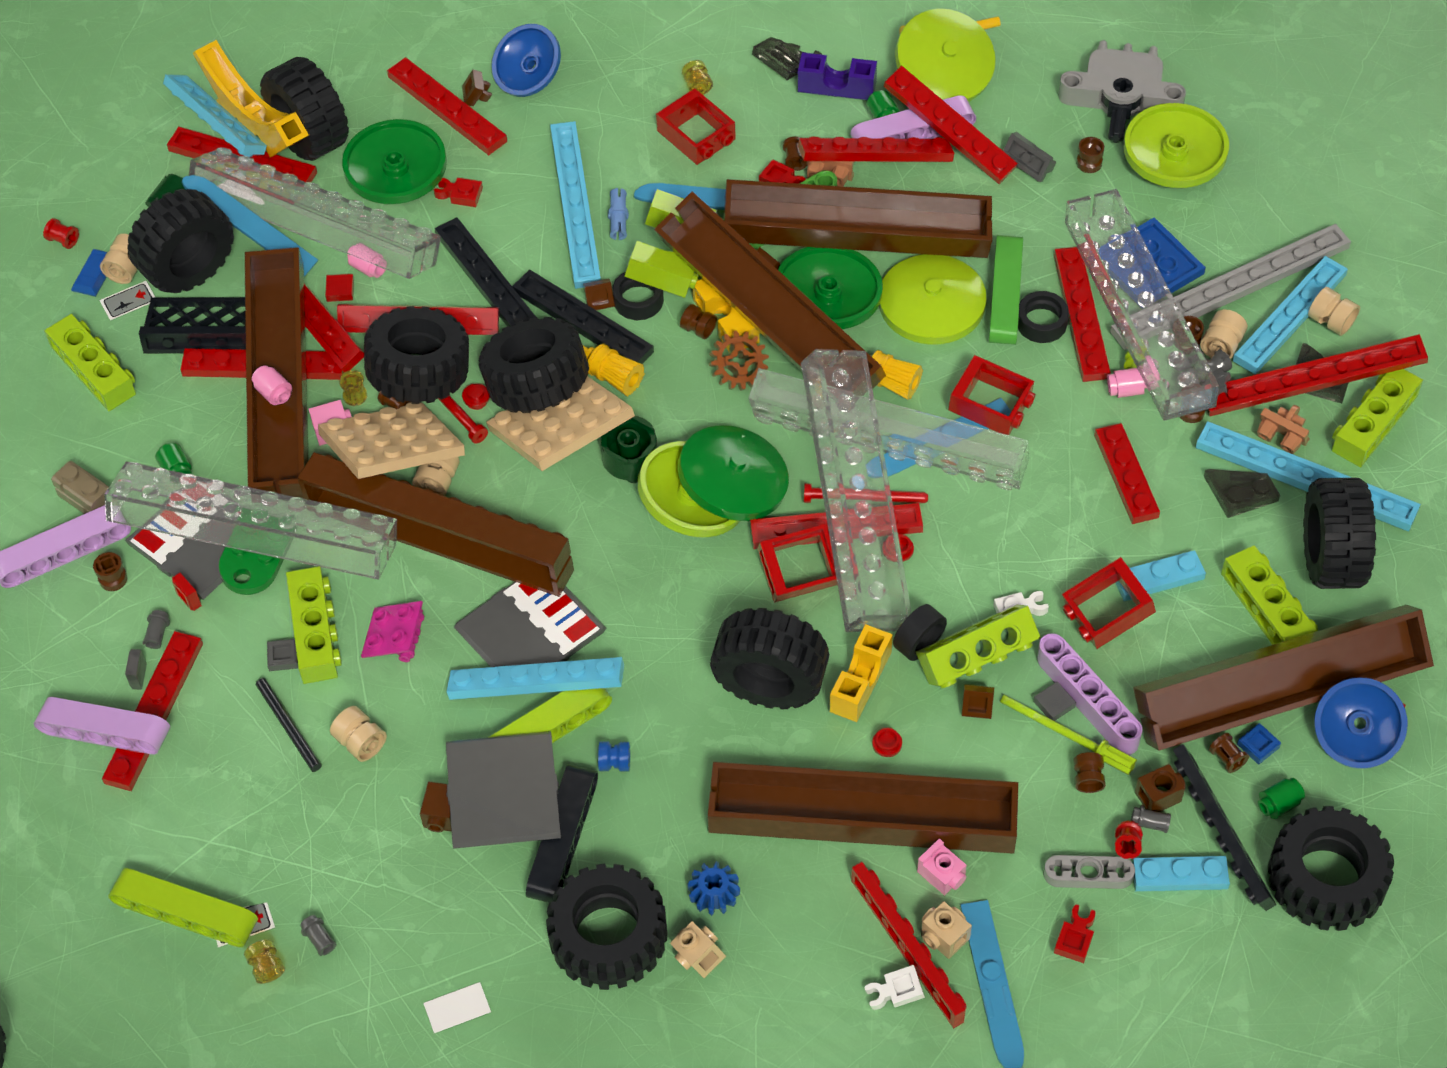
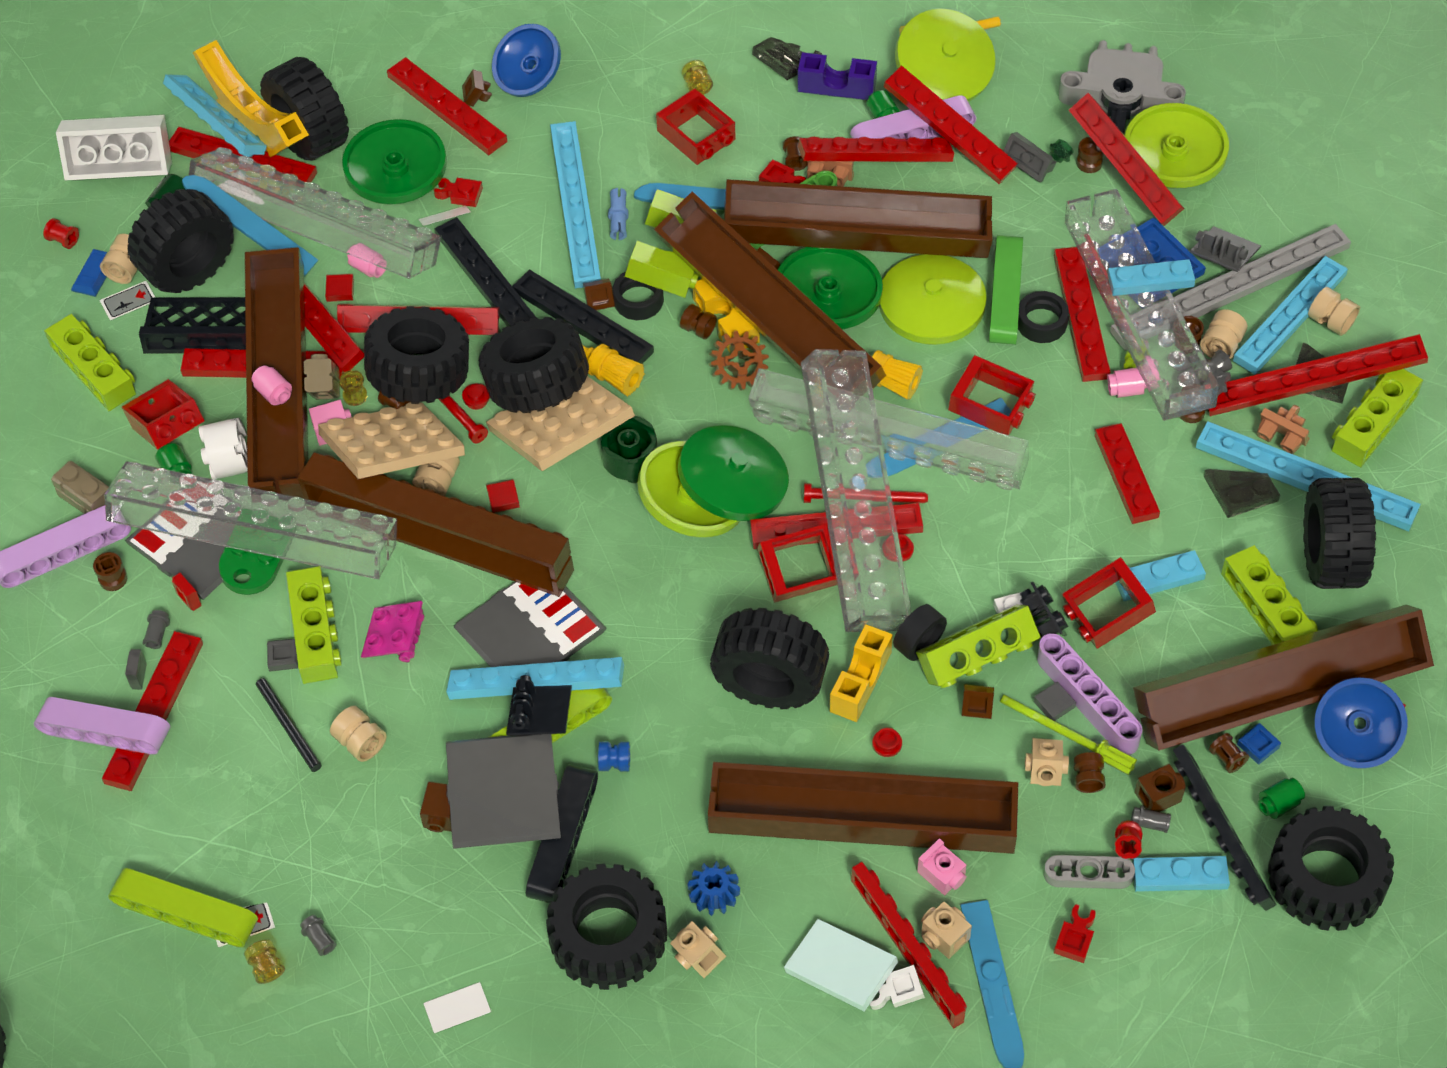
(114, 147): none -> white brick
(153, 419): none -> red window
(224, 448): none -> white brick
(321, 377): none -> dark tan brick
(444, 215): none -> white sticker
(503, 496): none -> red tile
(538, 708): none -> black hinge
(841, 964): none -> light aqua tile
(1042, 597): none -> black hinge
(1046, 762): none -> tan brick
(1061, 151): none -> clear green plate
(1126, 159): none -> red plate
(1151, 277): none -> medium azure plate
(1224, 248): none -> dark grey hinge

